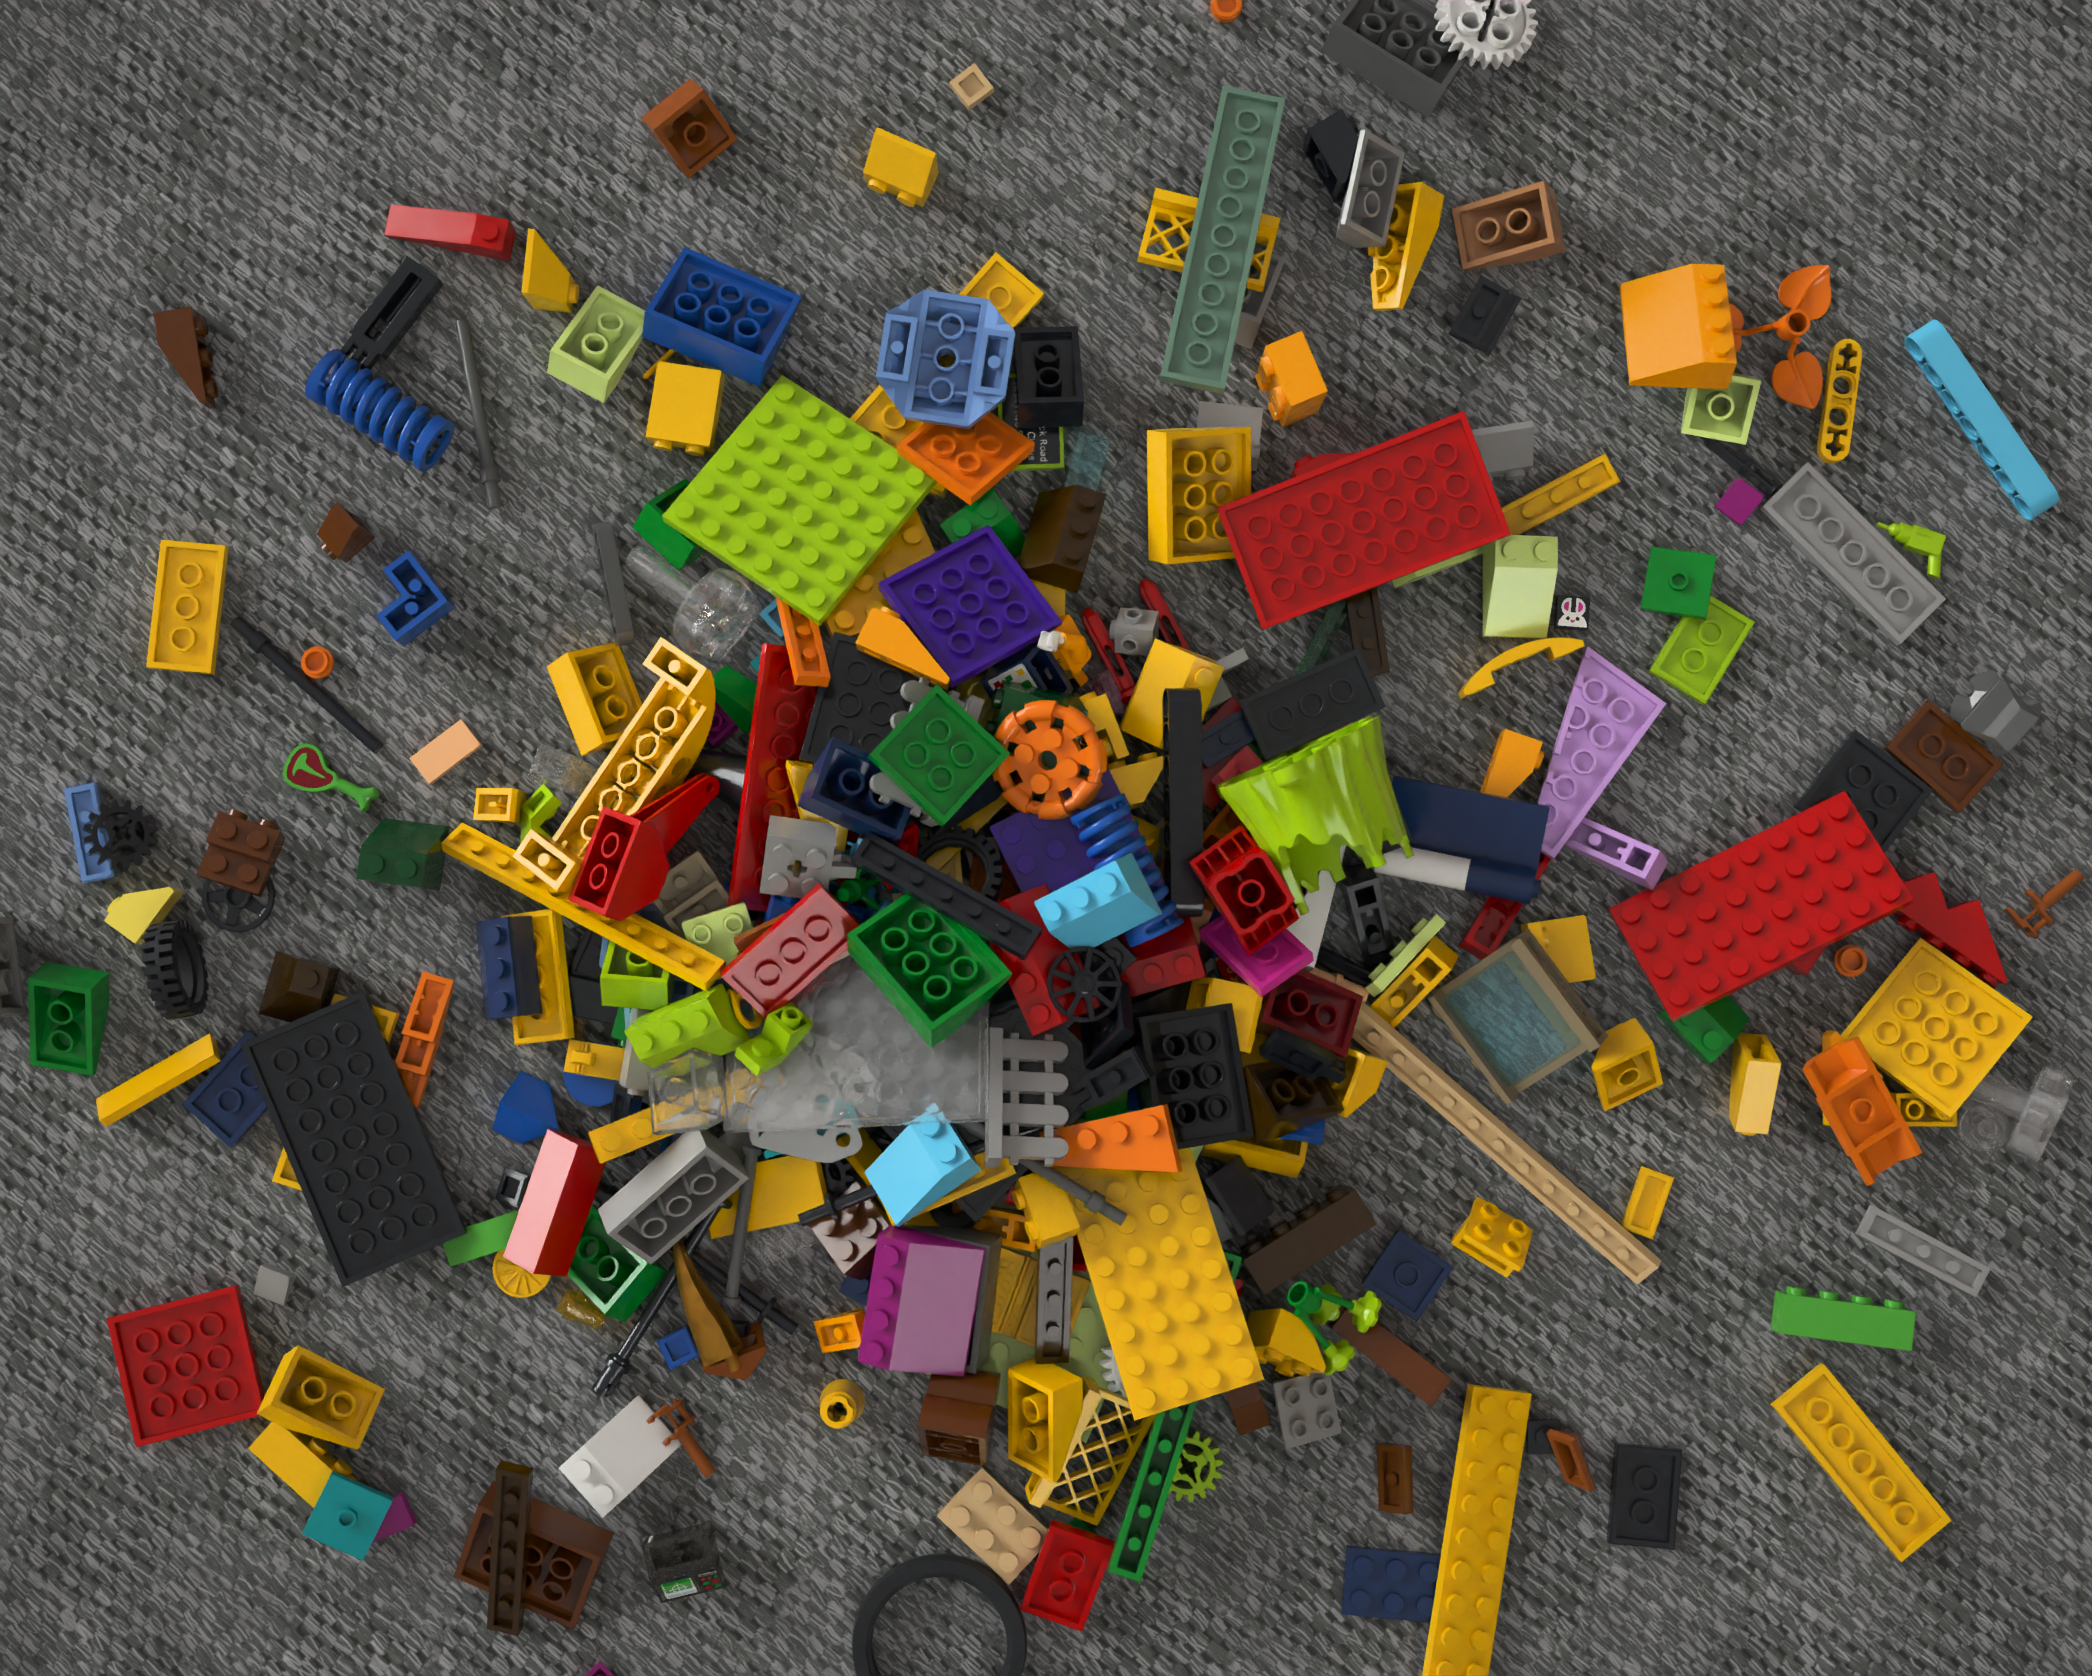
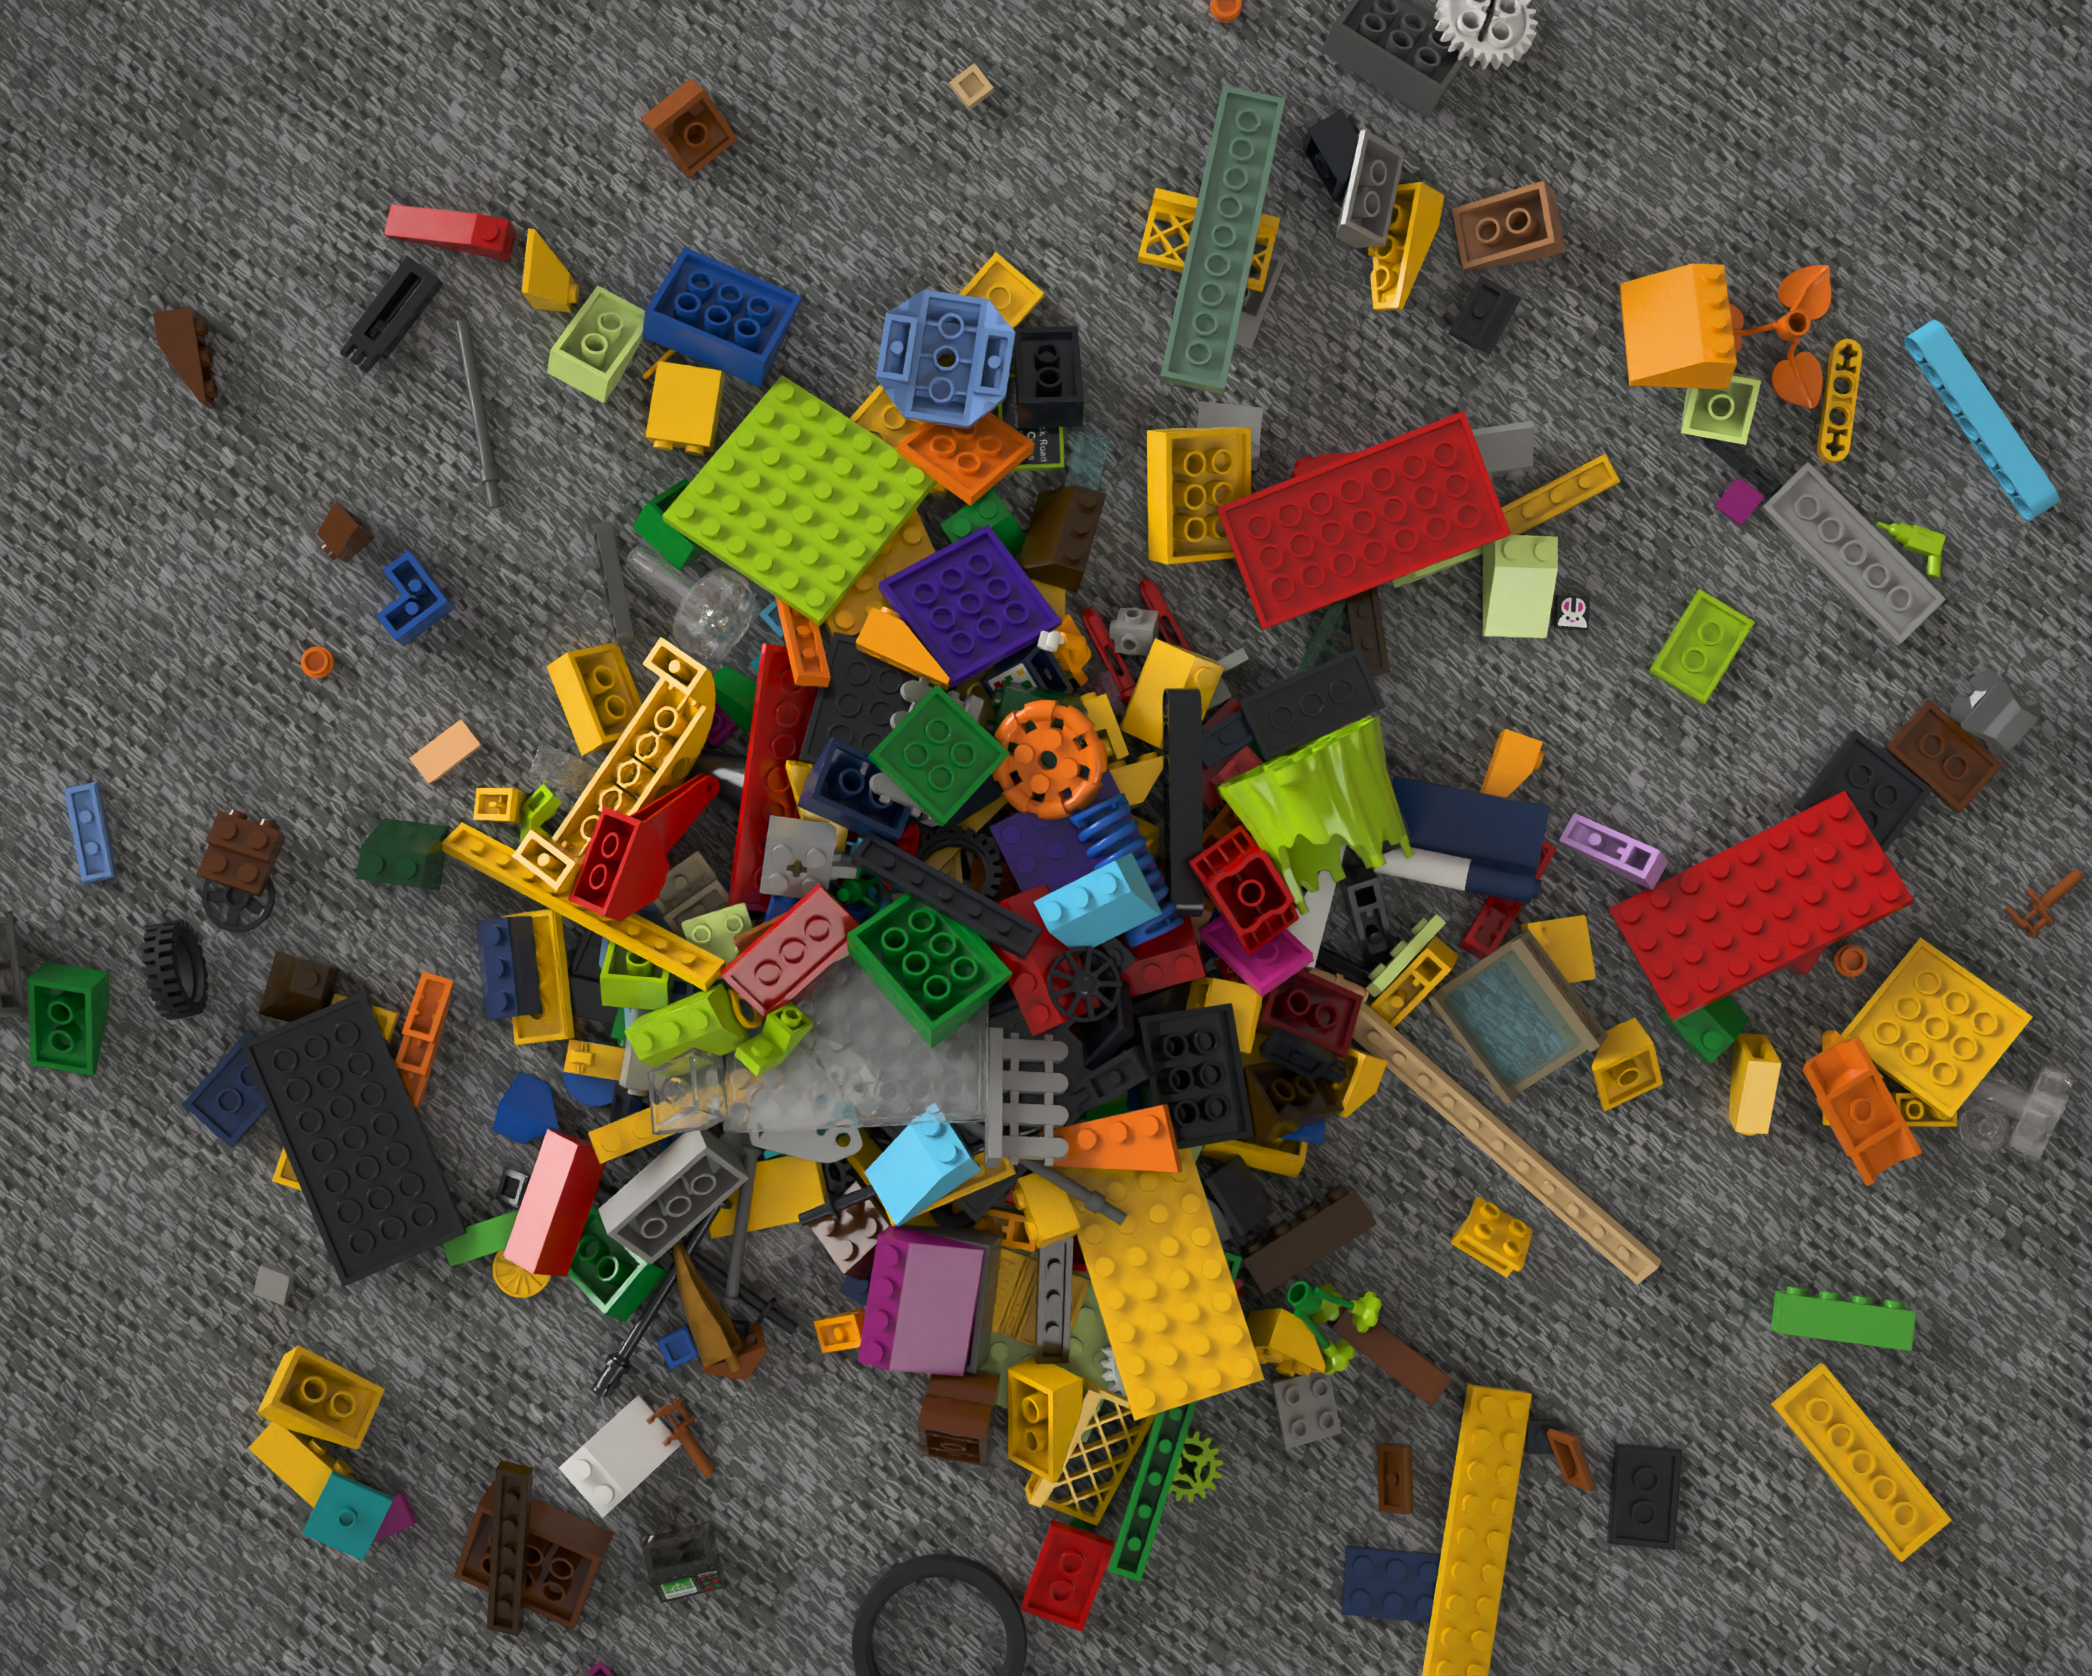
(133, 842): black gear -> none
(140, 910): light yellow slope -> none
(157, 1080): yellow tile -> none
(186, 1365): red plate -> none
(187, 607): yellow plate -> none
(261, 644): black bar -> none
(309, 772): bright green piece -> none
(383, 405): blue piece -> none
(580, 1309): clear yellow cone -> none
(846, 1393): yellow plant -> none
(900, 168): yellow slope -> none
(994, 1524): tan plate -> none
(1247, 1408): reddish brown slope -> none
(1291, 380): light orange brick -> none
(1407, 1275): dark blue plate -> none
(1553, 648): yellow slope -> none
(1596, 736): lavender wing -> none
(1647, 1202): yellow tile -> none
(1678, 583): green plate -> none
(1922, 1251): light grey plate -> none
(1956, 928): red slope -> none

